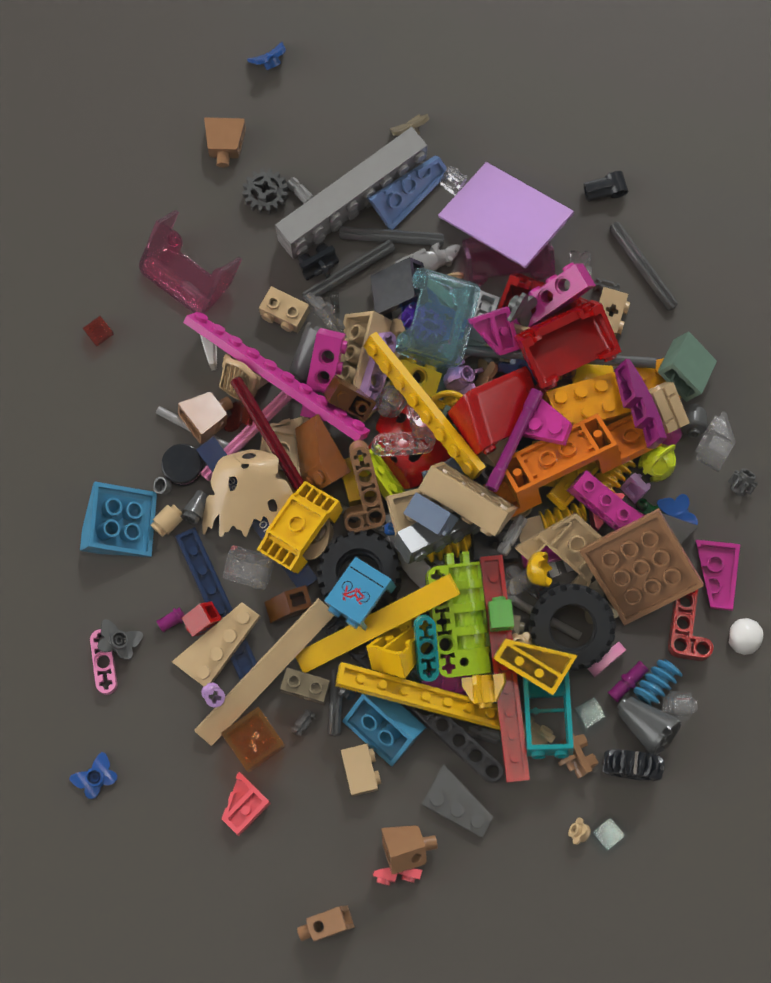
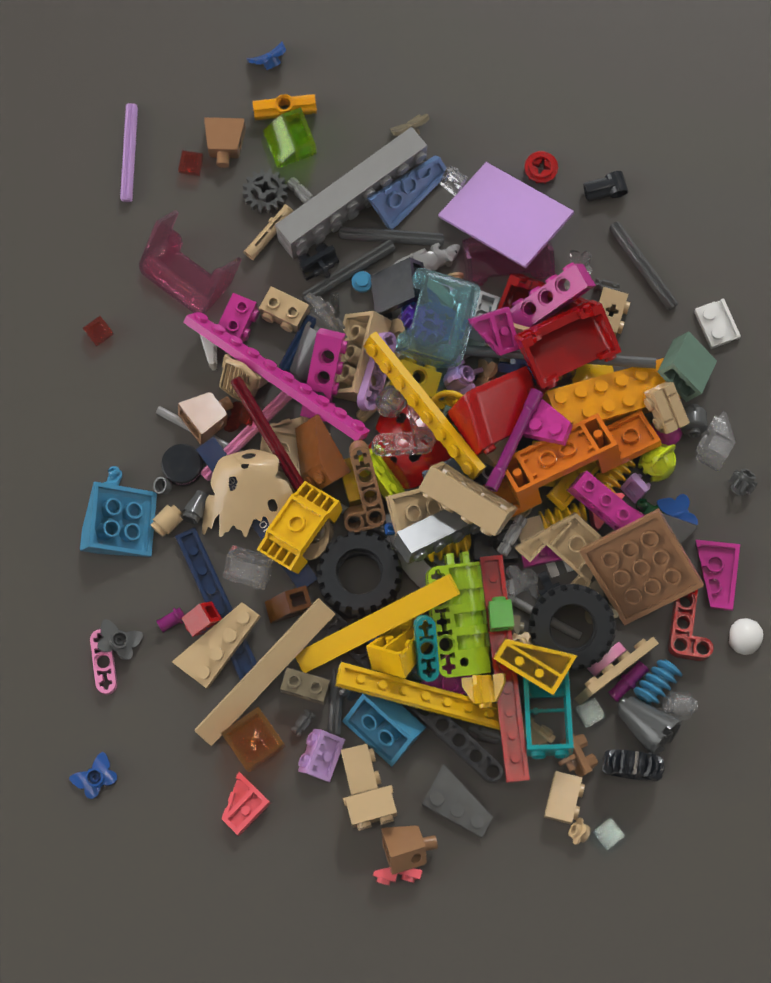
(114, 476): none -> dark azure arm
(129, 152): none -> lavender axle
(190, 163): none -> clear red plate
(217, 699): lavender bush -> none
(239, 316): none -> dark pink brick
(267, 233): none -> tan pin
(271, 107): none -> light orange piece
(289, 355): none -> dark blue axle
(290, 138): none -> clear neon green slope
(321, 754): none -> lavender bracket
(334, 921): medium nougat torso -> none
(349, 398): reddish brown slope -> none
(358, 593): dark azure panel -> none
(361, 281): none -> dark azure plate
(371, 807): none -> tan brick
(430, 515): sand blue hinge -> none
(521, 308): dark grey animal -> none
(535, 160): none -> red gear
(538, 568): yellow hair -> none
(563, 797): none -> tan brick
(611, 672): none -> tan wing
(637, 397): magenta slope -> none
(717, 323): none -> white plate

